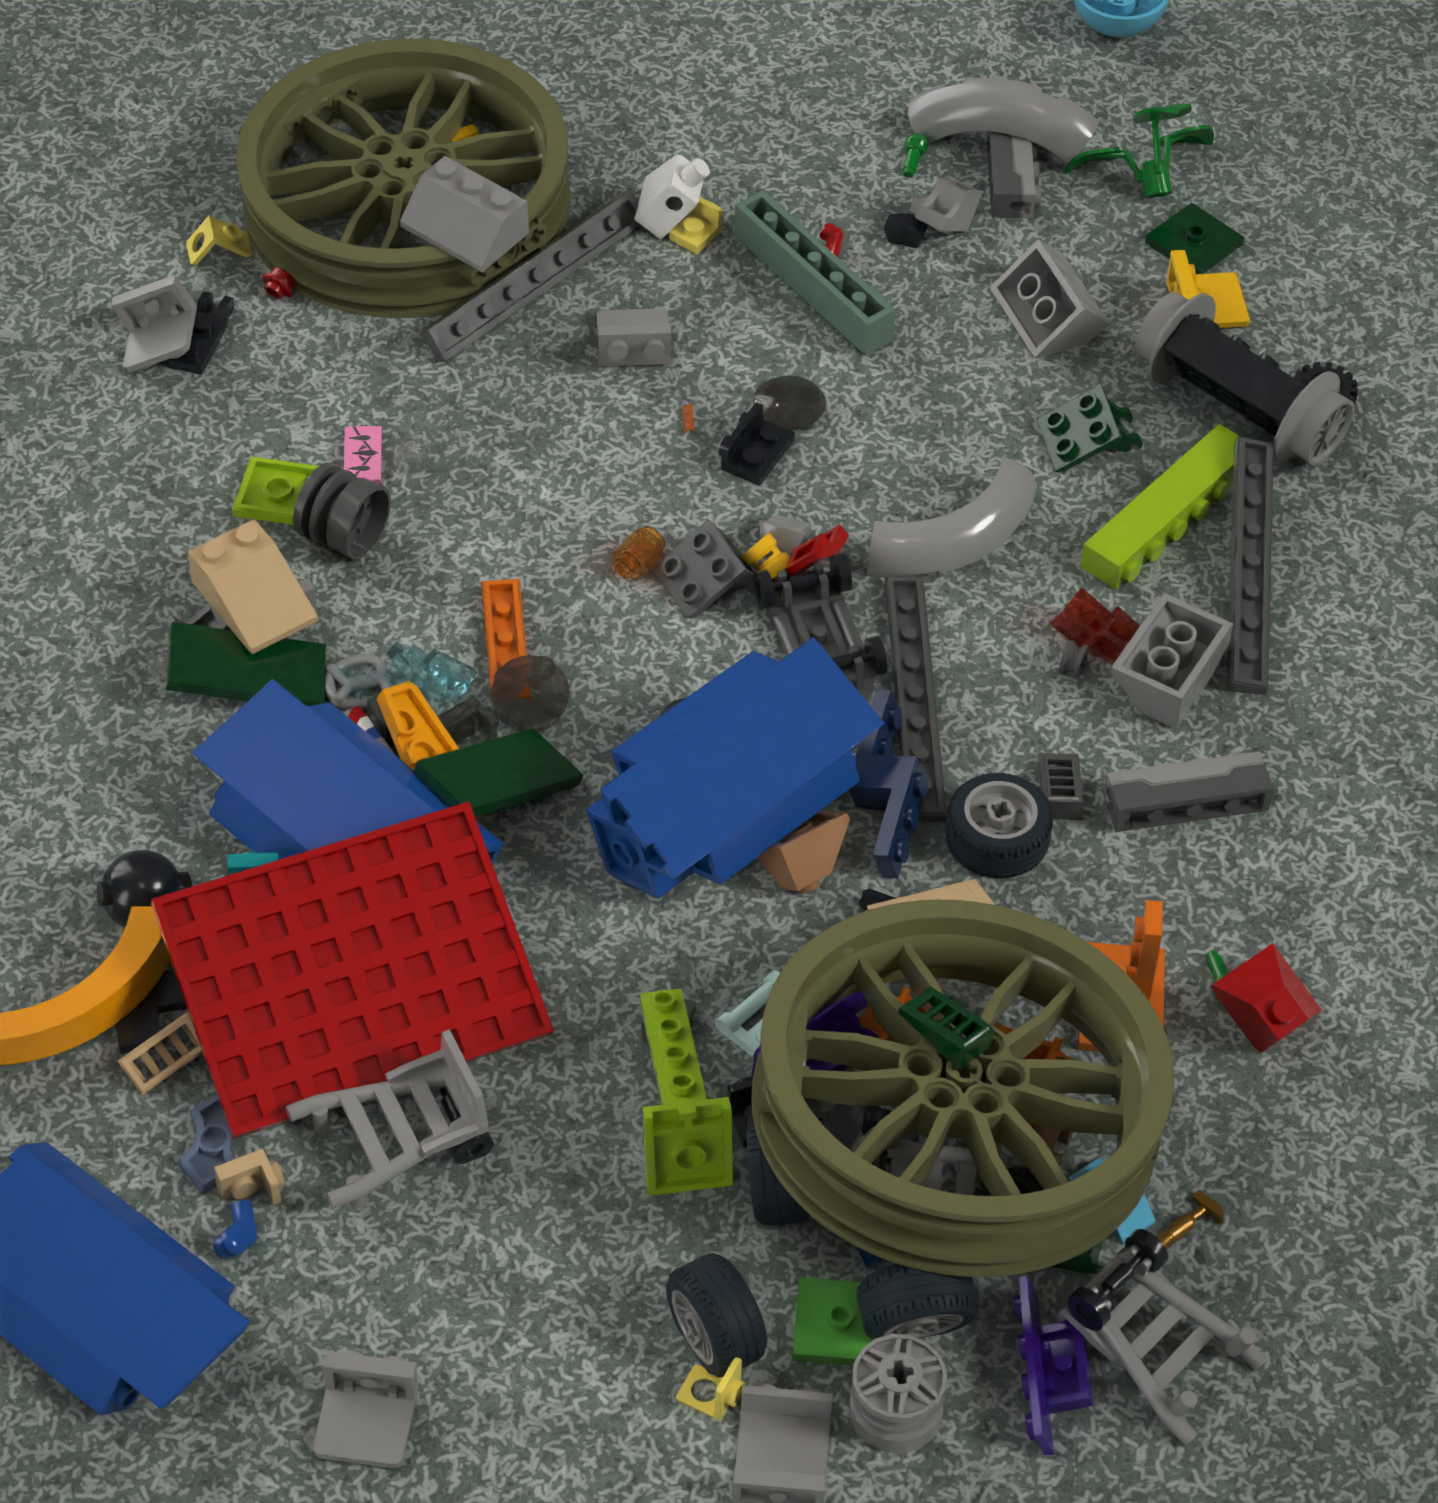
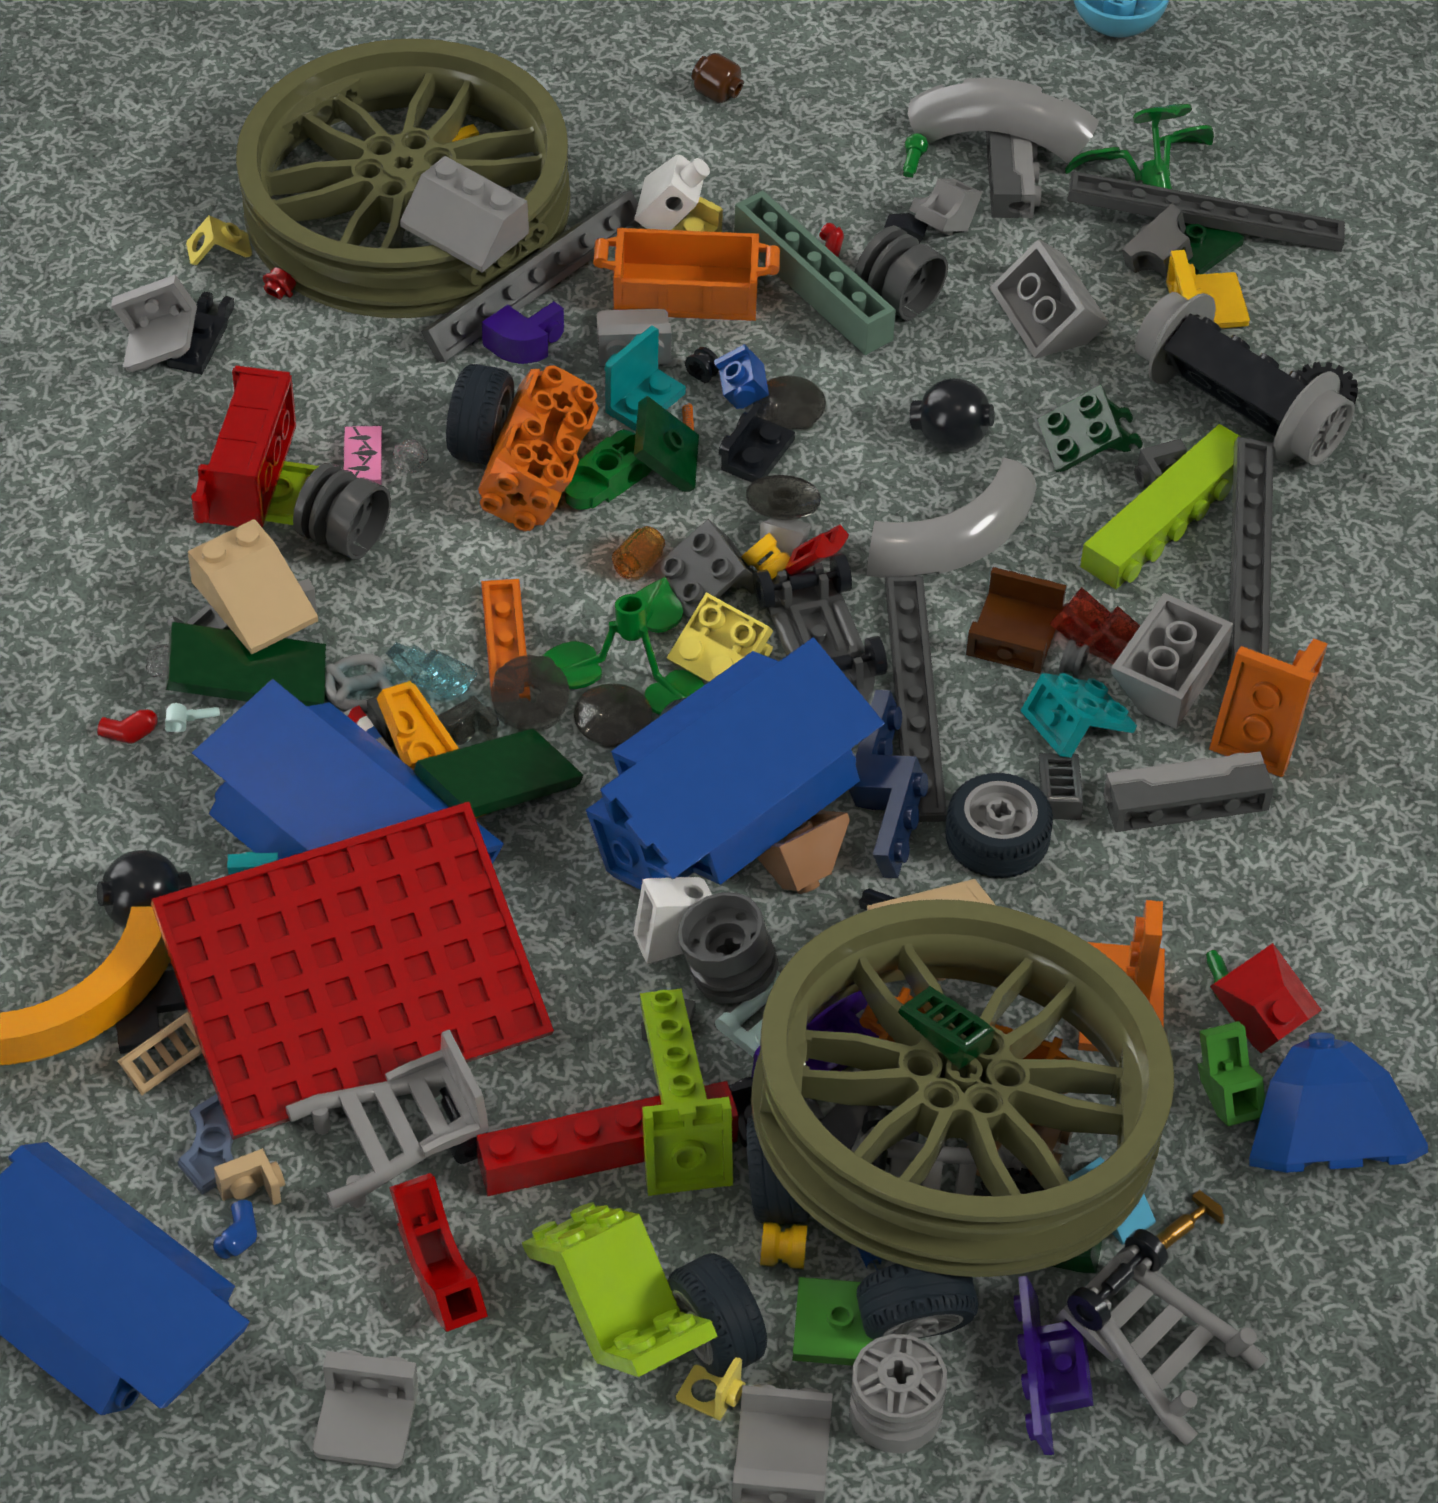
(130, 729): none -> red arm
(178, 715): none -> light aqua hand
(248, 450): none -> red container
(434, 1256): none -> red arch
(478, 412): none -> black wheel
(523, 338): none -> dark purple brick
(538, 447): none -> orange brick
(572, 1144): none -> red brick
(606, 472): none -> green piece
(611, 714): none -> clear smoke dish
(618, 1289): none -> lime bracket
(635, 375): none -> teal bracket
(649, 609): none -> green plant
(660, 912): none -> white torso
(666, 445): none -> dark green plate
(687, 271): none -> orange container
(702, 364): none -> black bush
(717, 77): none -> reddish brown head
(718, 639): none -> light yellow plate
(728, 947): none -> dark grey wheel
(742, 377): none -> blue brick
(783, 497): none -> clear smoke dish
(783, 1245): none -> yellow wheel
(902, 271): none -> dark grey wheel
(952, 415): none -> black brick
(1016, 620): none -> reddish brown panel
(1067, 706): none -> teal bracket
(1156, 240): none -> dark grey brick
(1156, 460): none -> dark grey bracket
(1207, 211): none -> dark grey tile
(1226, 1075): none -> bright green brick
(1266, 704): none -> orange piece
(1333, 1108): none -> blue brick

